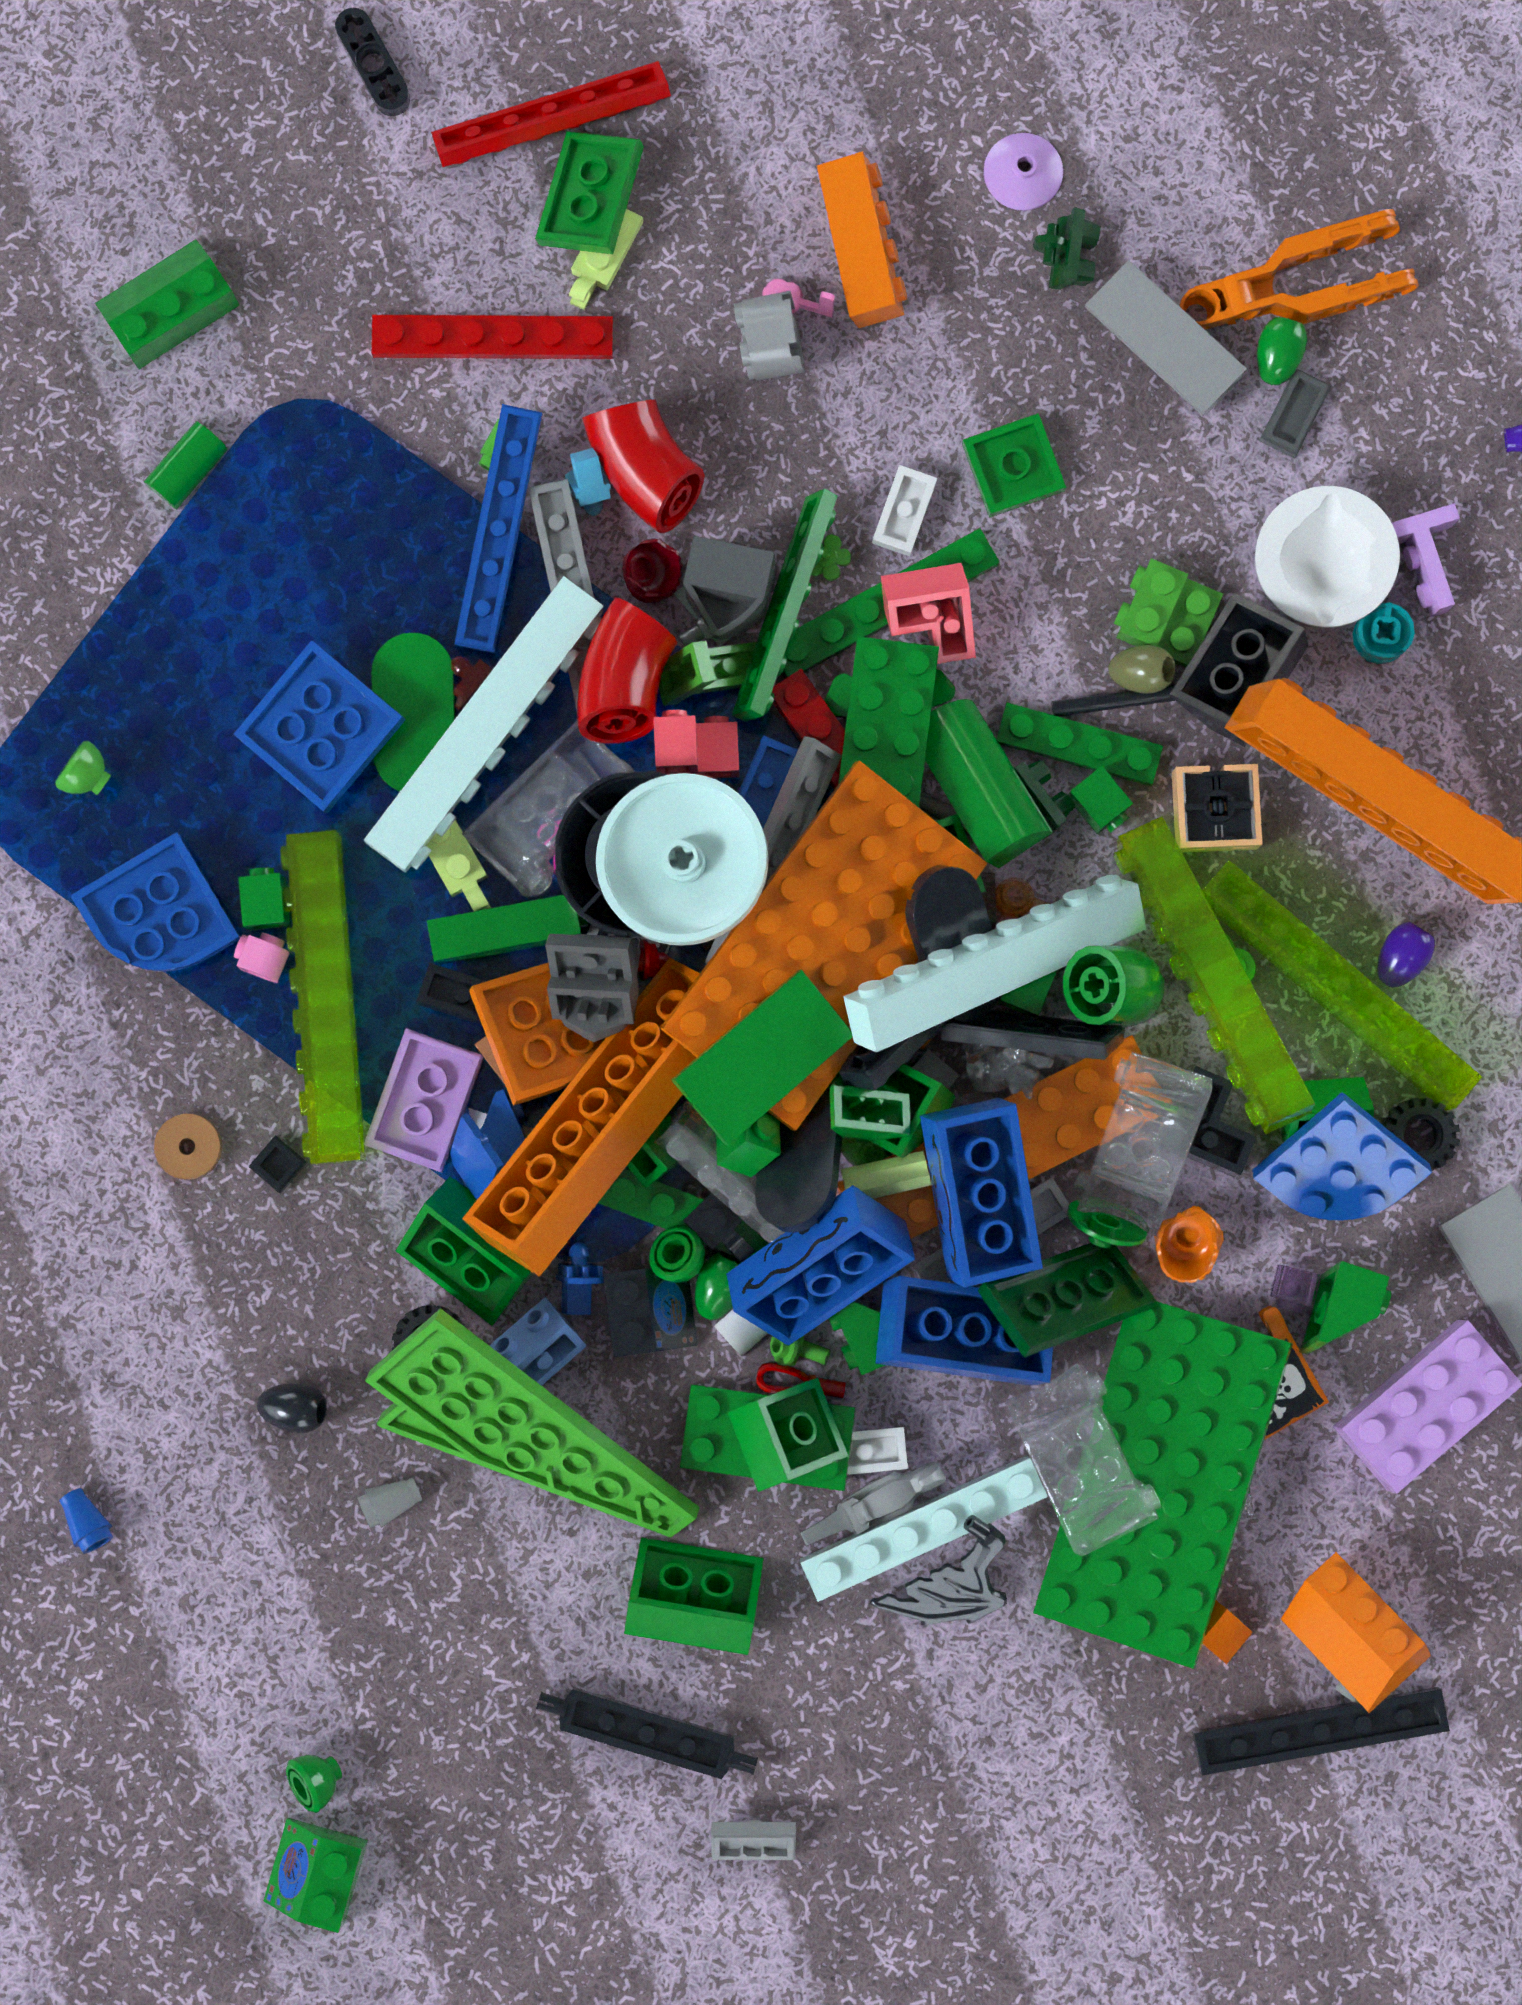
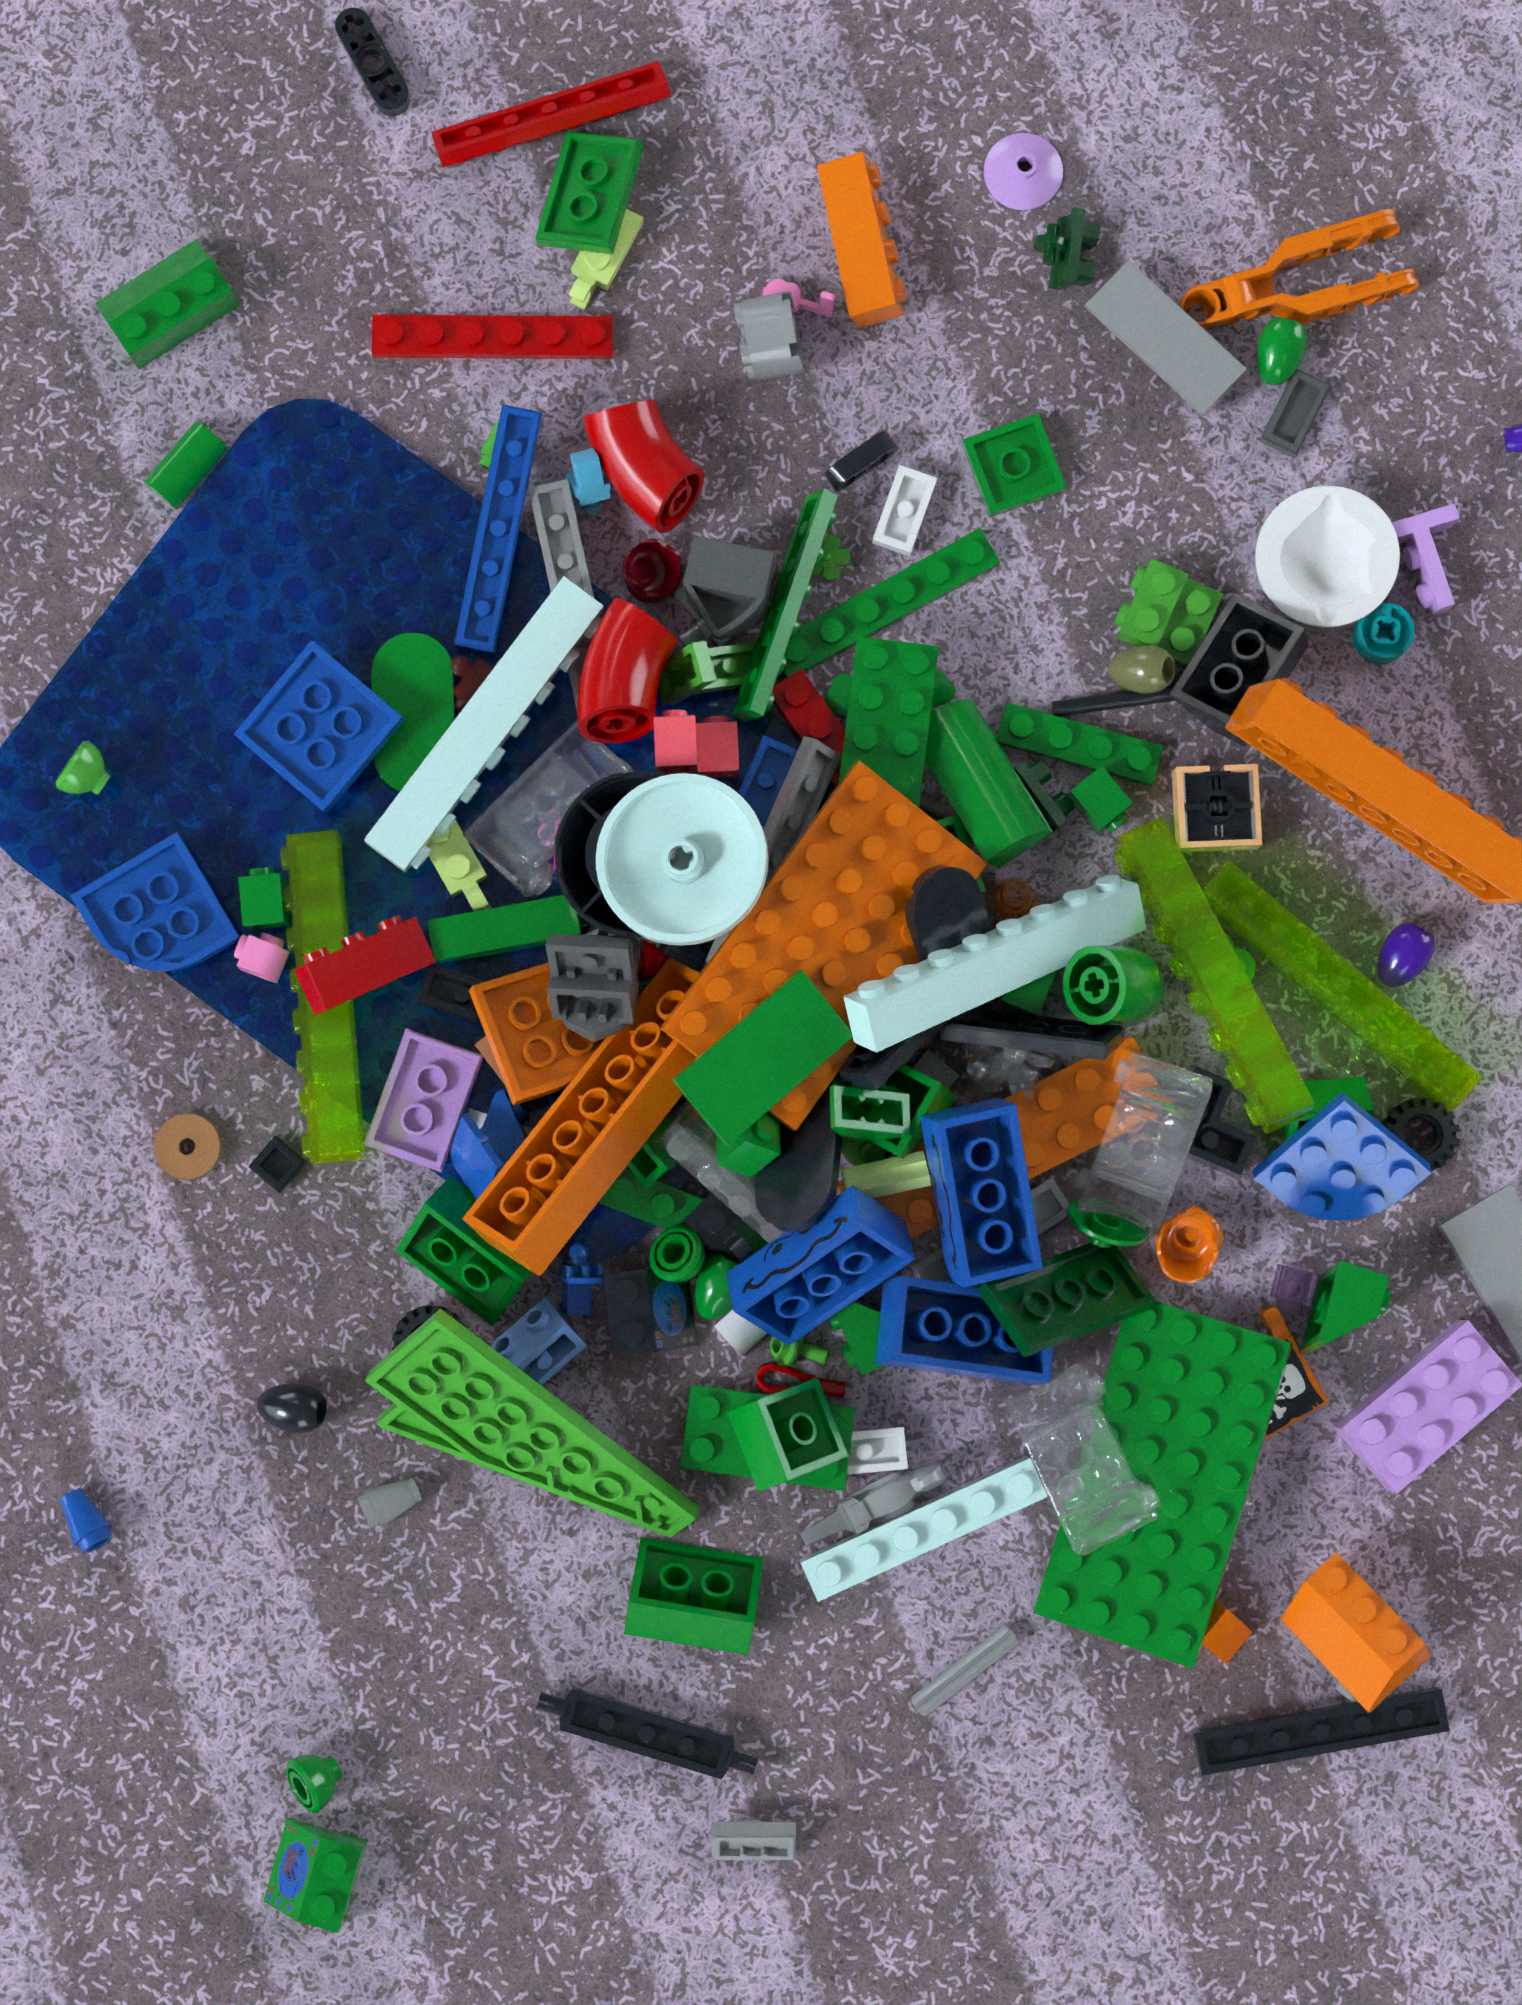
(363, 963): none -> red brick
(861, 461): none -> black beam
(932, 602): coral brick -> none
(954, 1591): animal -> none
(964, 1670): none -> light grey axle

